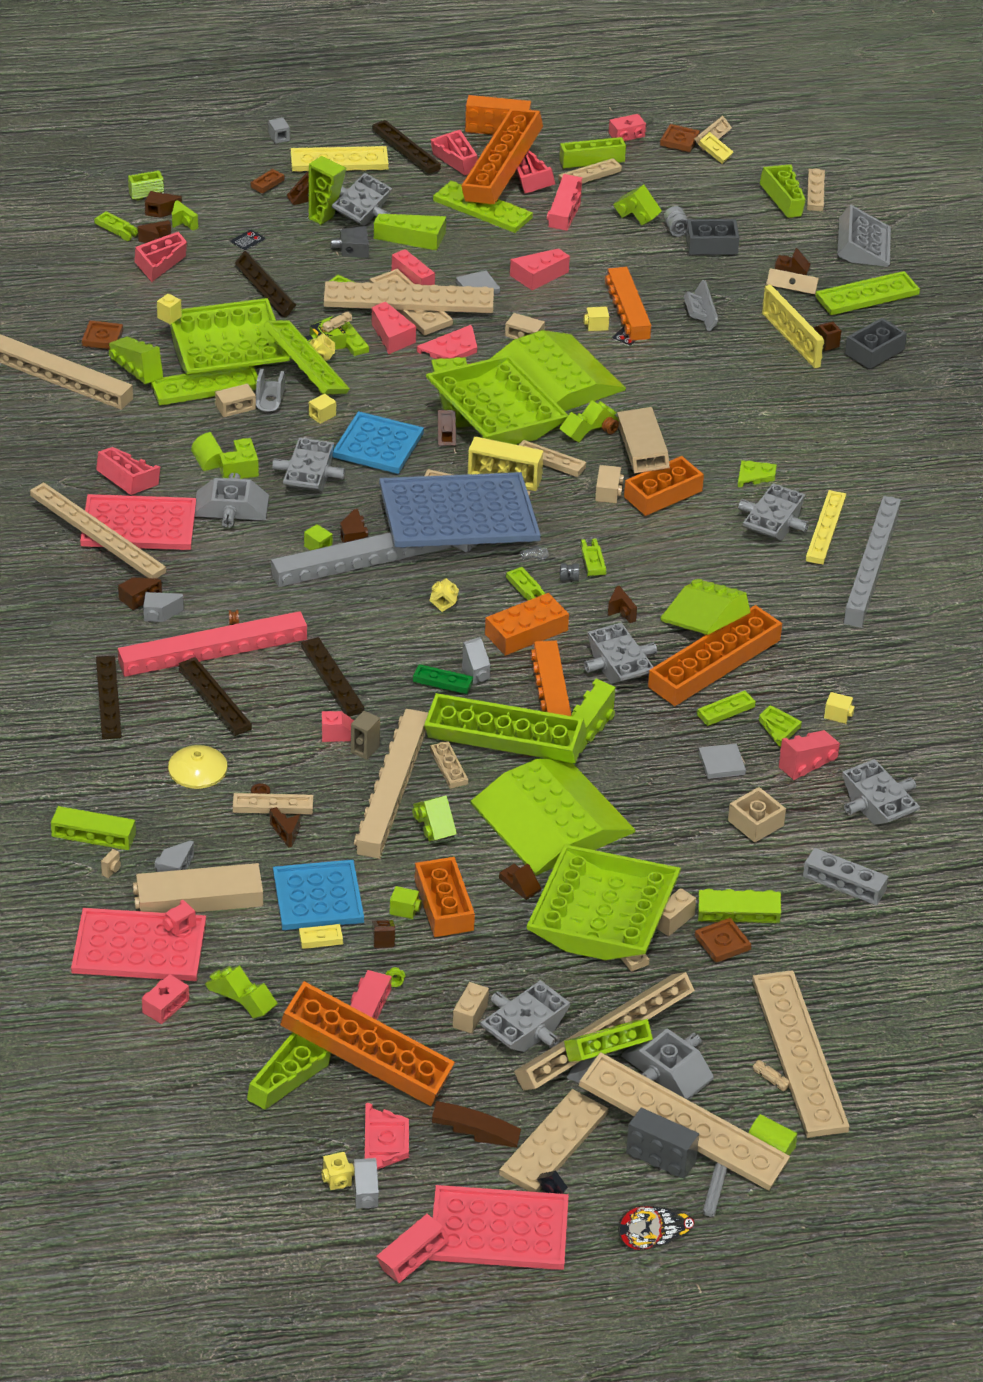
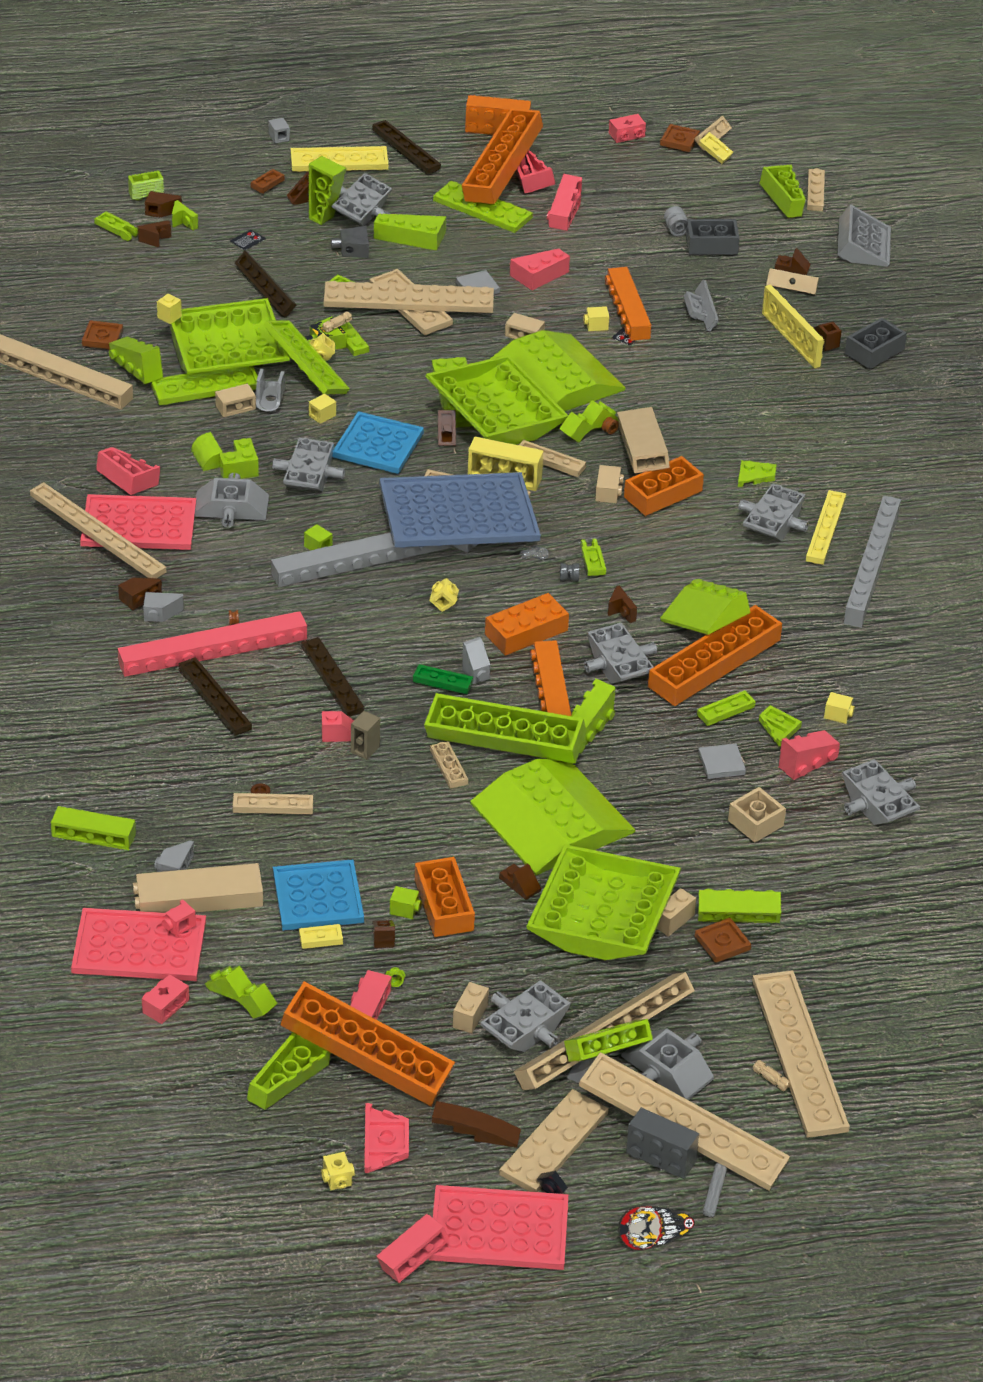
(108, 697): dark brown plate -> none
(110, 863): tan plate -> none
(160, 255): coral wedge -> none
(197, 766): light yellow dish -> none
(285, 827): reddish brown slope -> none
(353, 527): reddish brown slope -> none
(365, 1183): light grey slope -> none
(392, 327): coral wedge -> none
(392, 784): tan brick -> none
(412, 268): coral brick -> none
(436, 817): lime brick -> none
(452, 345): coral wing -> none
(455, 151): coral wedge -> none
(524, 583): lime hinge -> none
(591, 152): lime brick -> none
(595, 171): tan plate -> none
(636, 962): tan plate -> none
(640, 203): lime brick -> none
(774, 1134): lime brick -> none
(845, 876): light grey brick -> none
(867, 293): lime plate -> none

